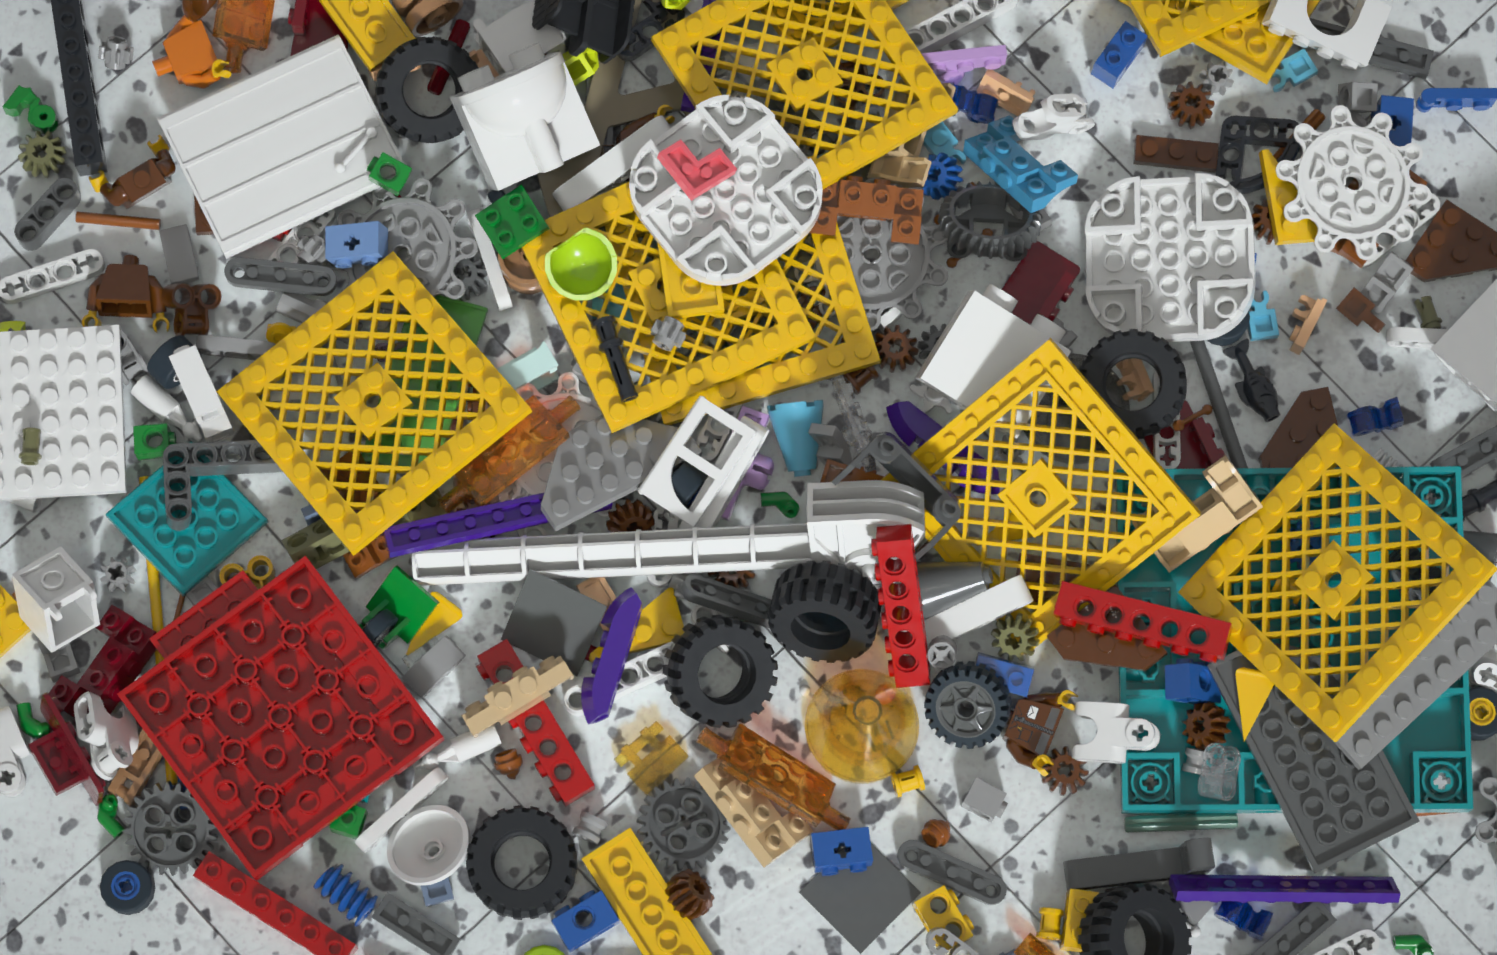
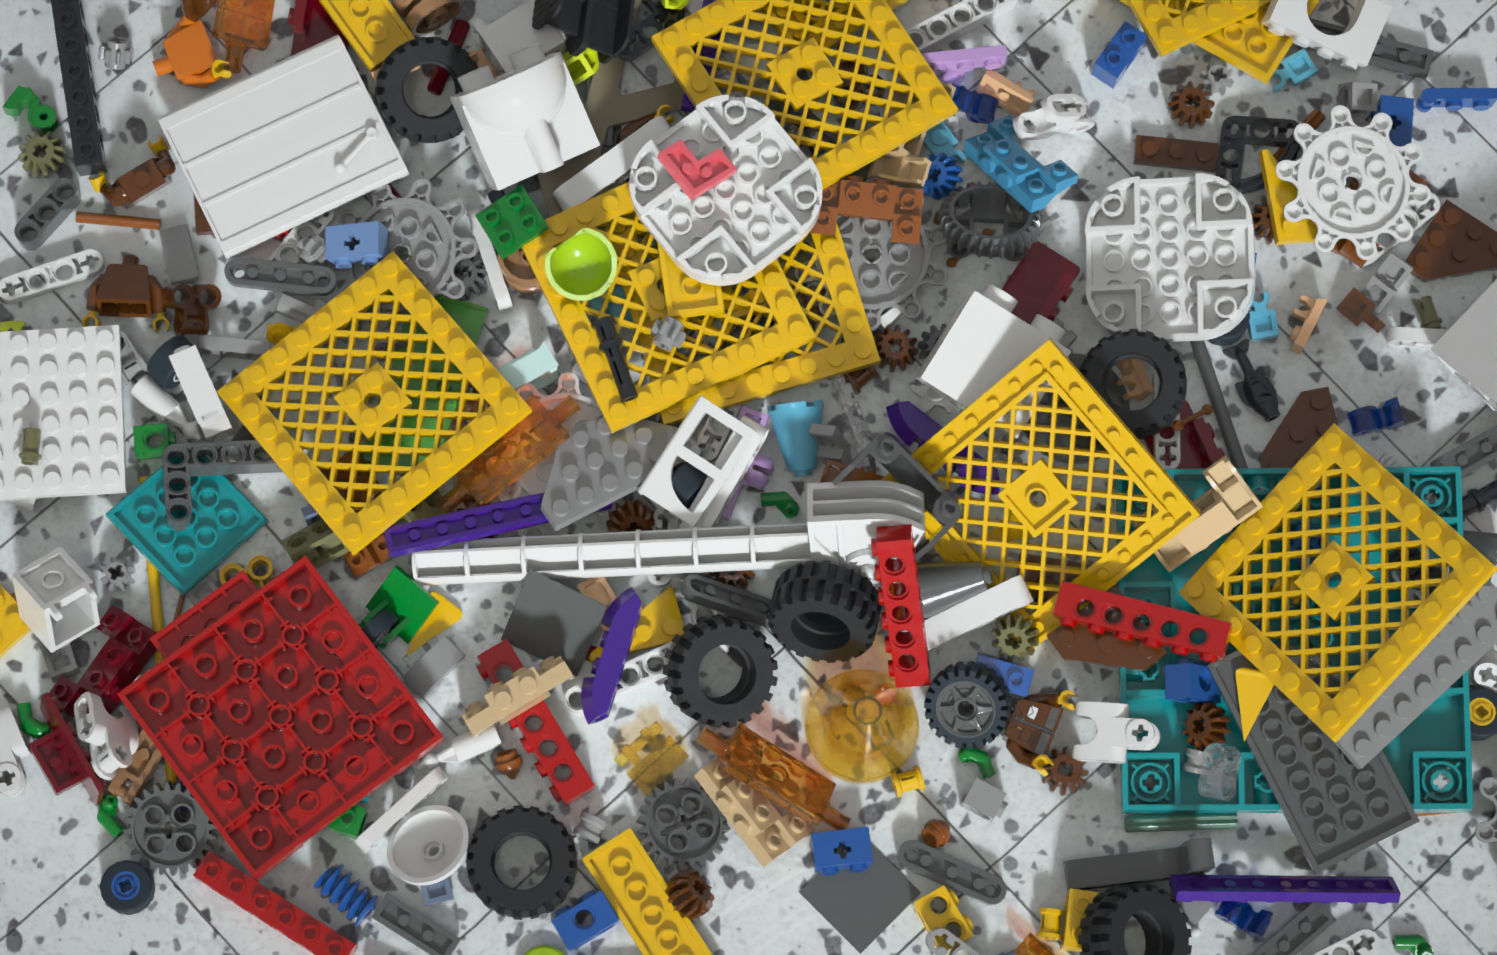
(392, 185): green brick -> none
(938, 657): light grey wheel -> none
(978, 757): none -> green arm

